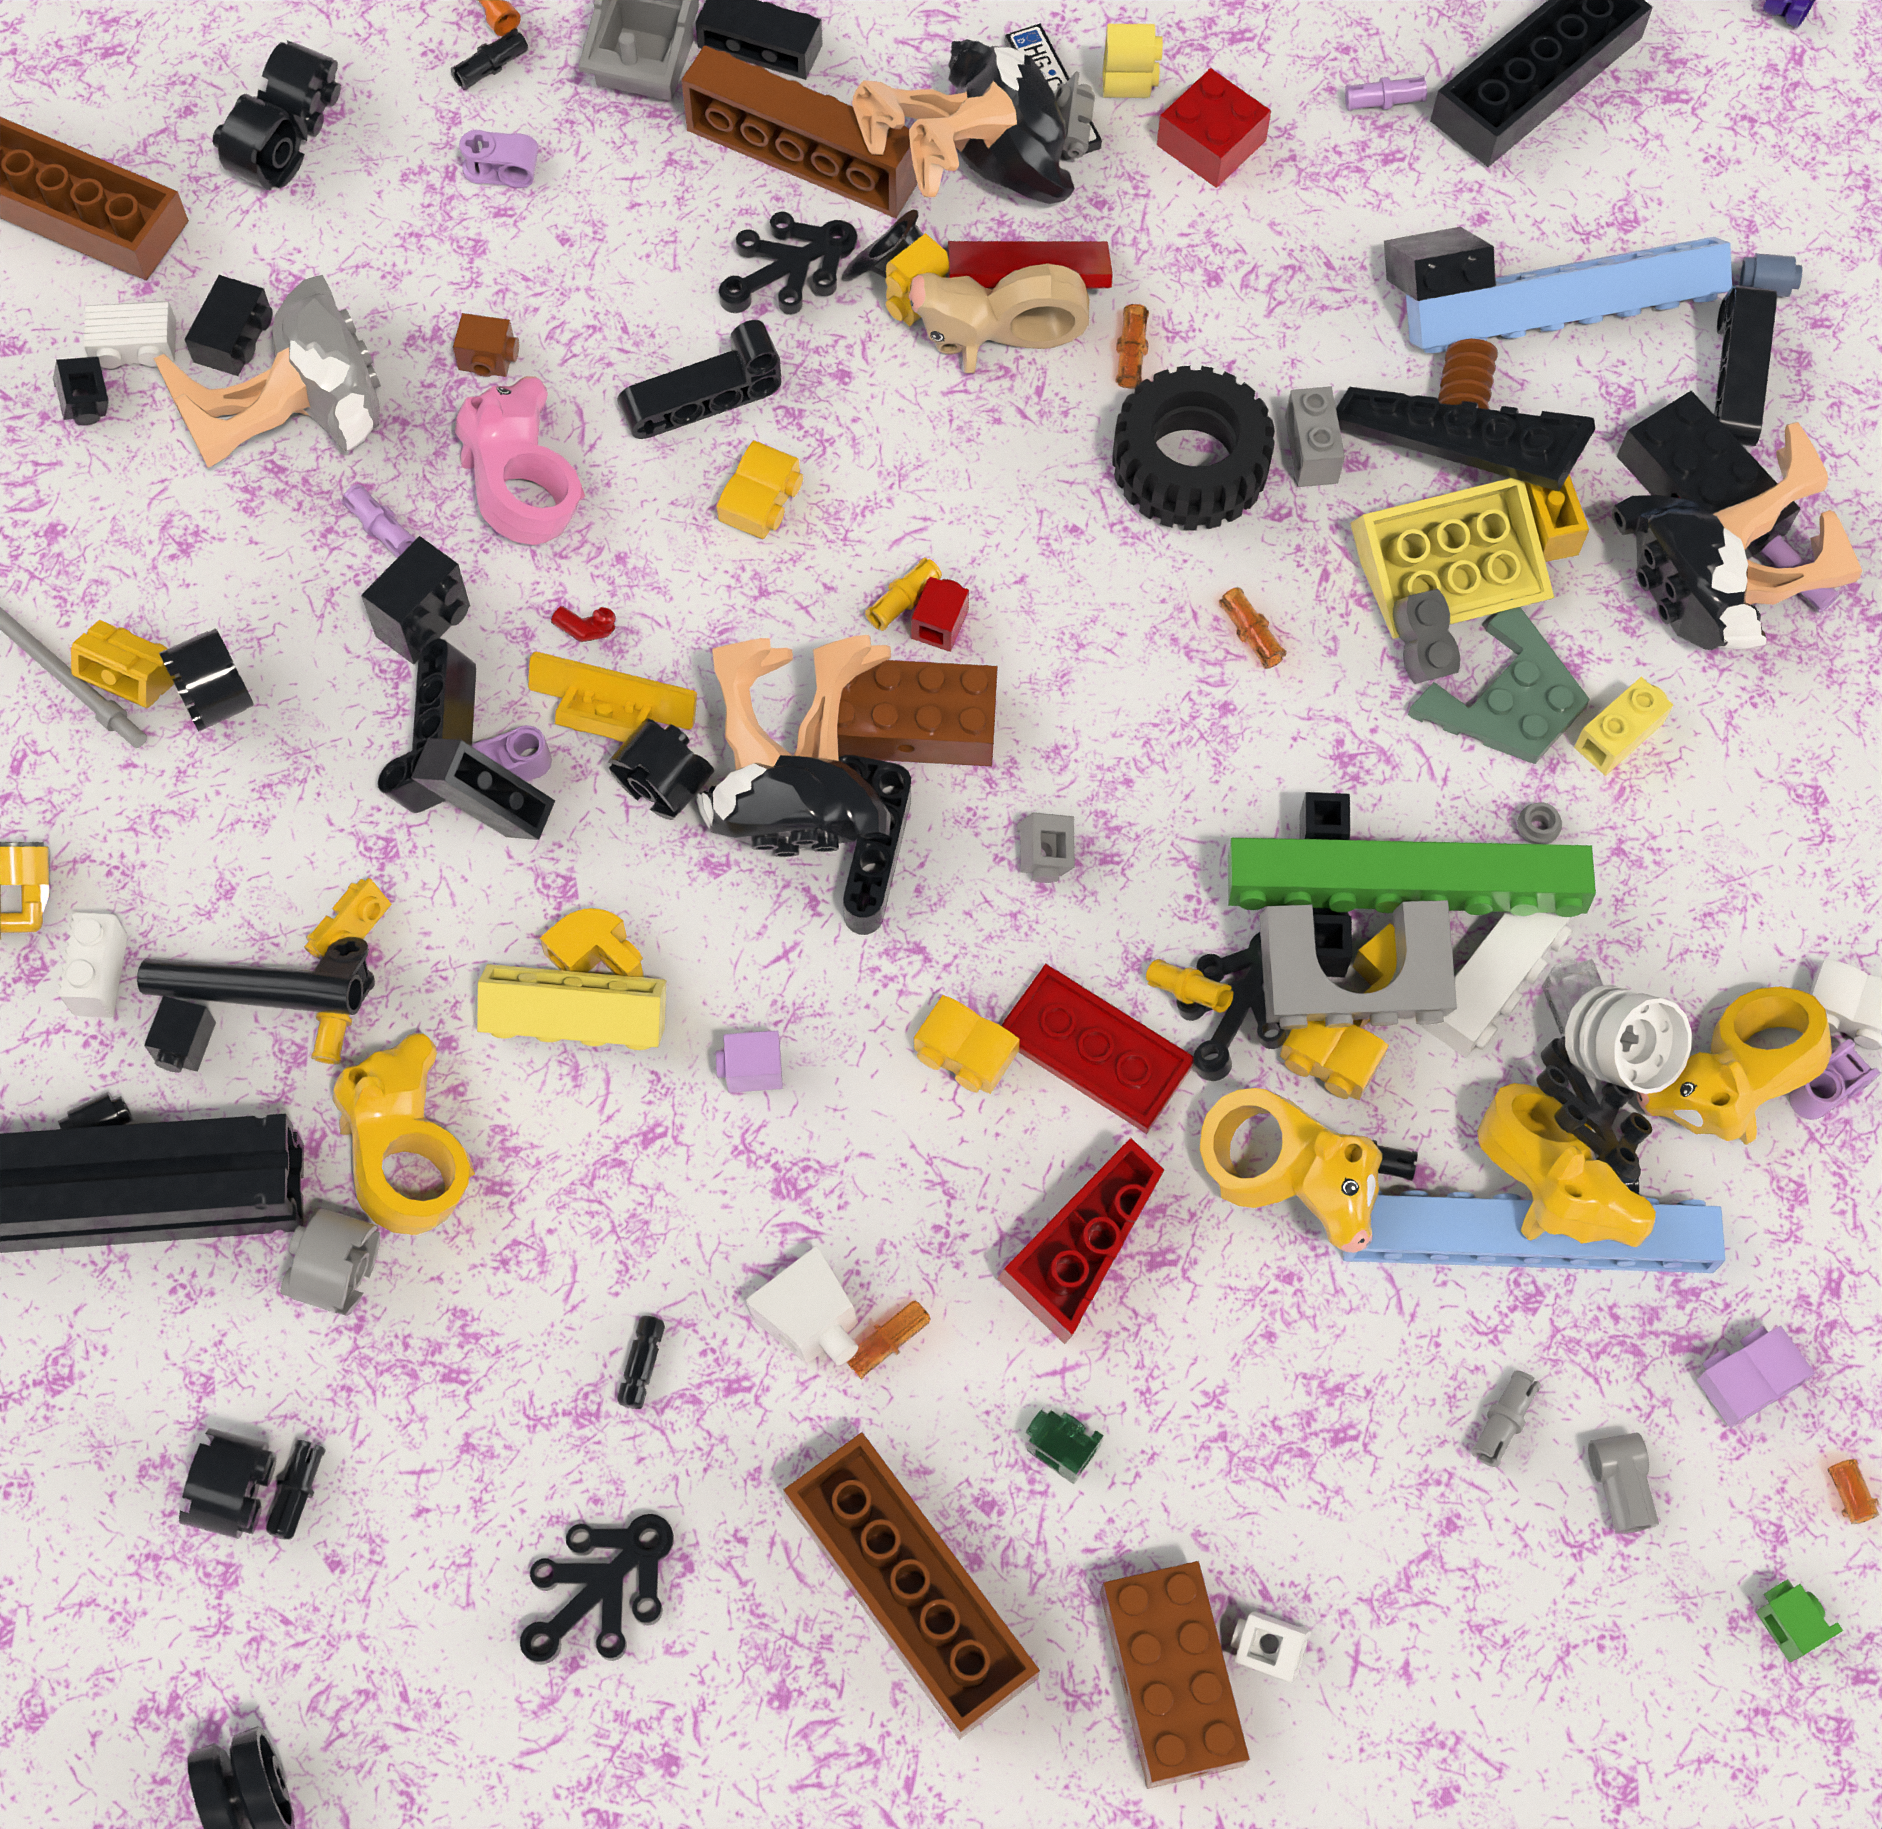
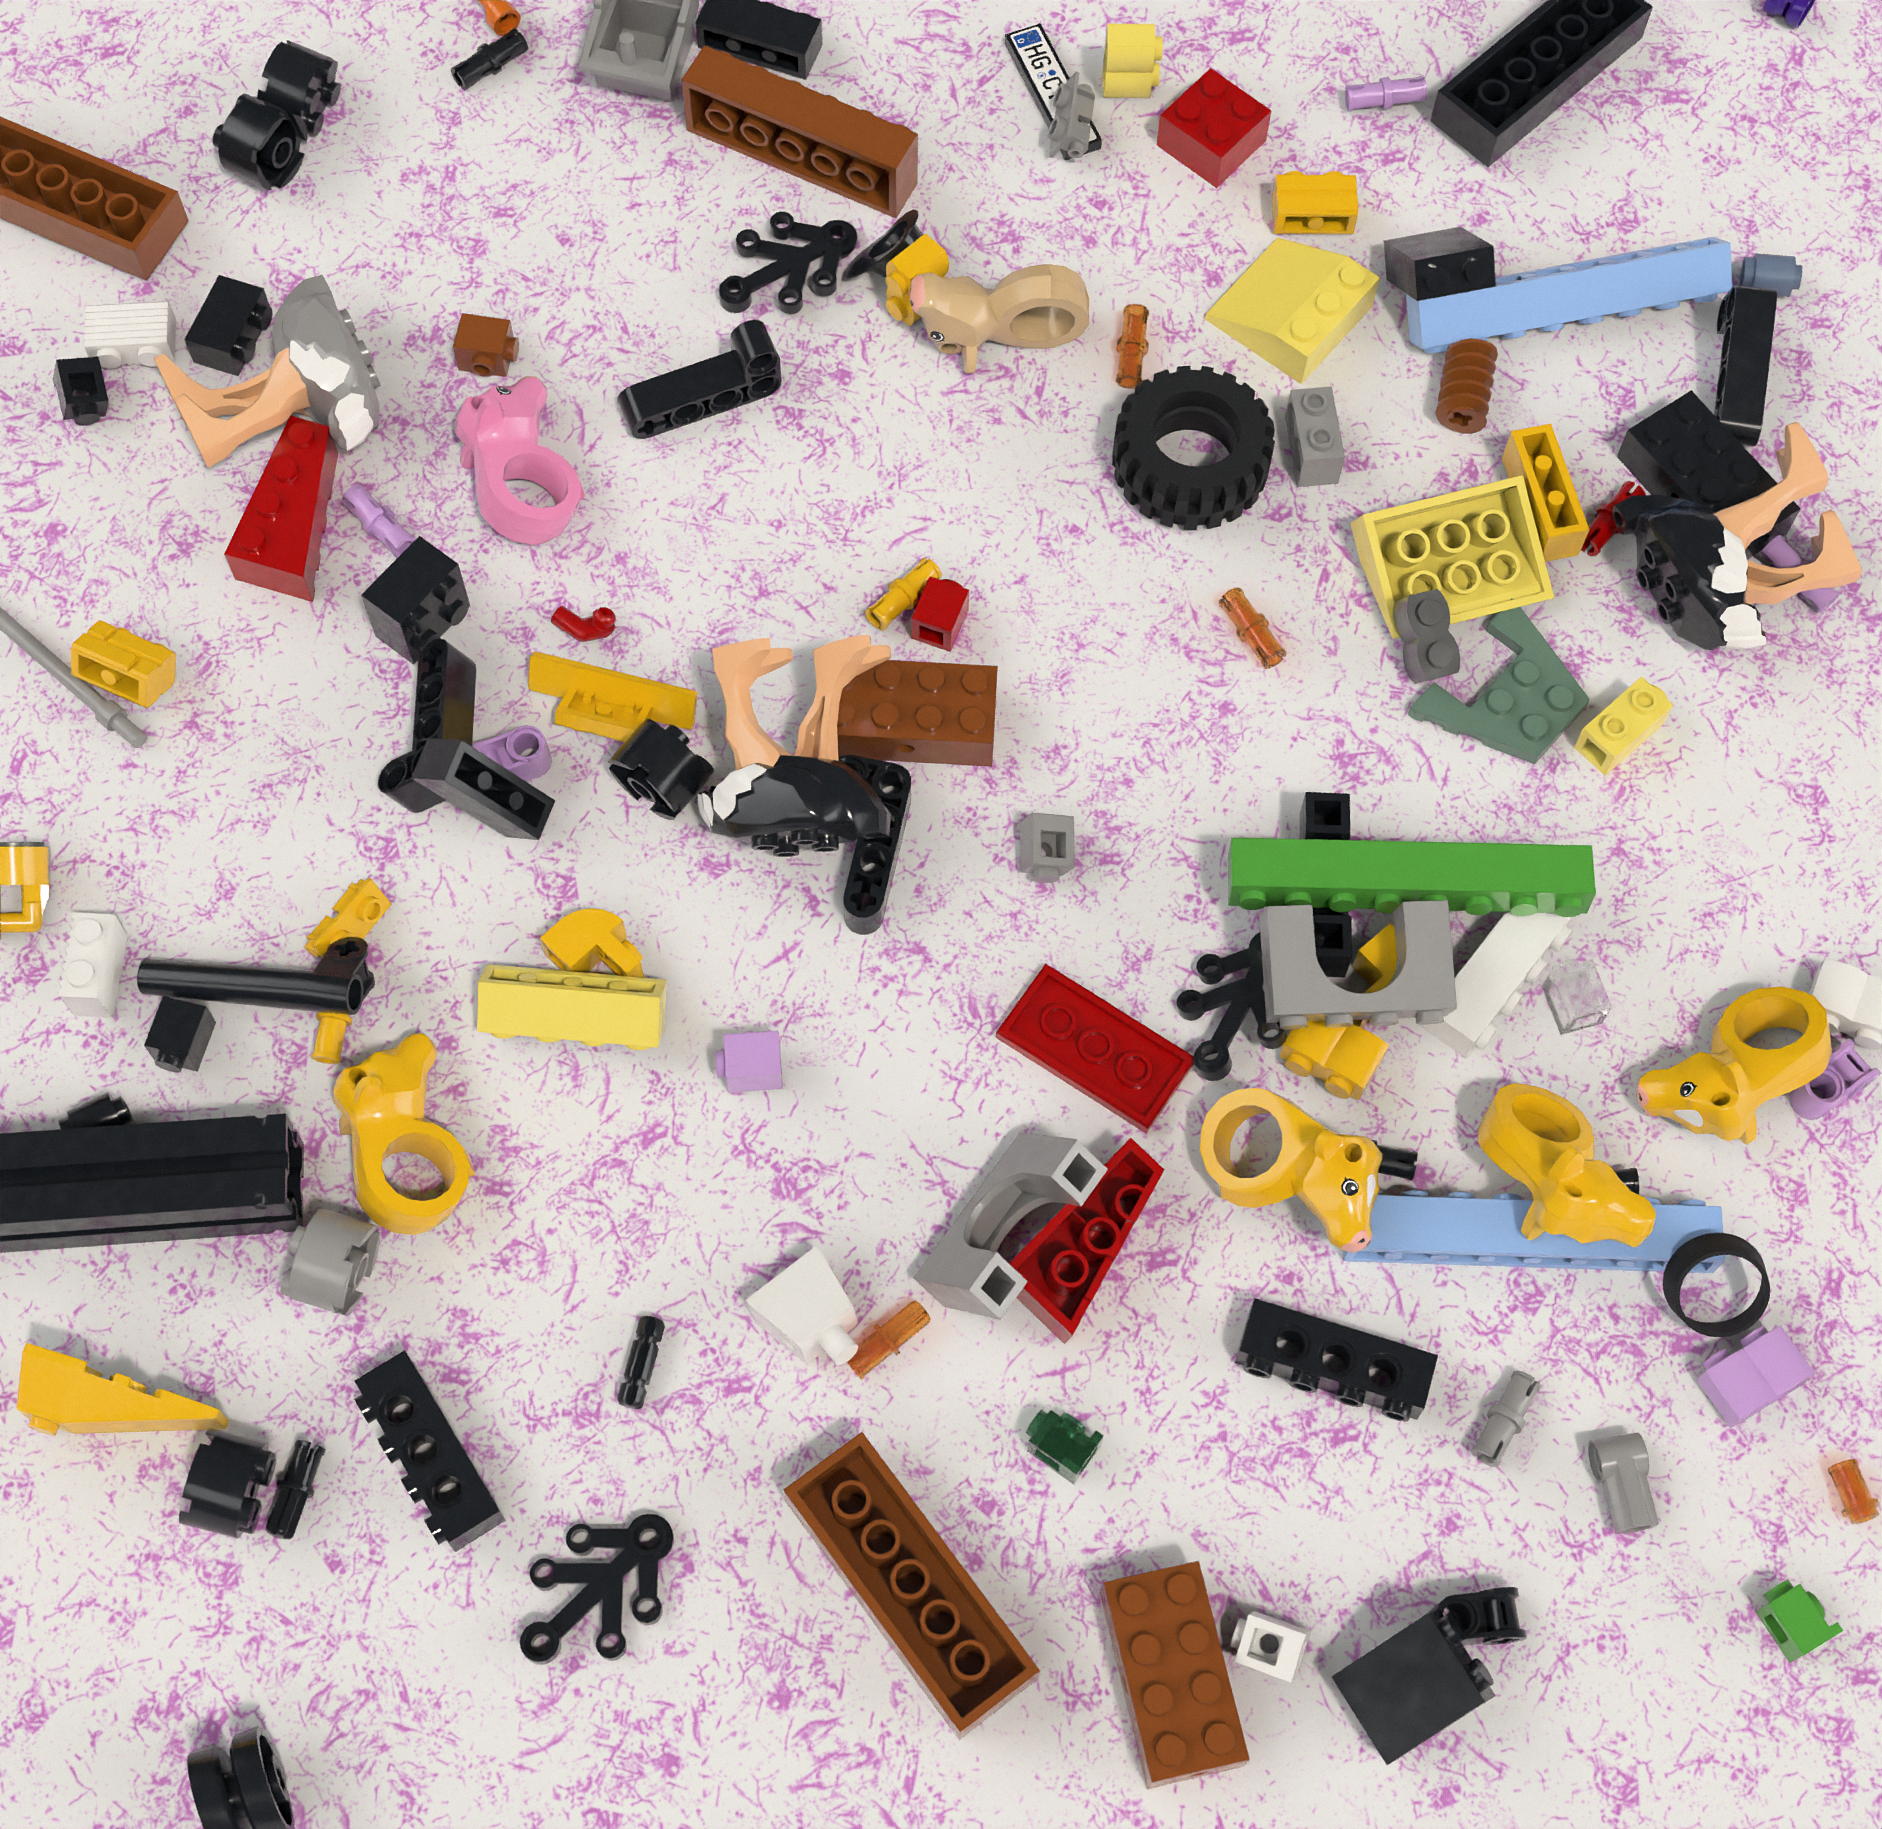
(72, 1397): none -> yellow wedge
(207, 679): black brick -> none
(286, 515): none -> red wedge
(400, 1383): none -> black brick
(502, 159): lavender piece -> none
(759, 490): yellow brick -> none
(966, 1045): yellow brick -> none
(993, 260): red tile -> none
(997, 120): animal -> none
(1034, 1170): none -> light grey arch
(1189, 985): yellow pin -> none
(1295, 305): none -> light yellow slope
(1314, 203): none -> yellow brick
(1407, 1366): none -> black brick
(1414, 1685): none -> black brick
(1486, 1616): none -> black piece
(1500, 442): black wing -> none
(1545, 814): light grey plate -> none
(1585, 1109): black plant -> none
(1603, 525): none -> red pin
(1628, 1038): white wheel -> none
(1703, 1248): none -> black tyre

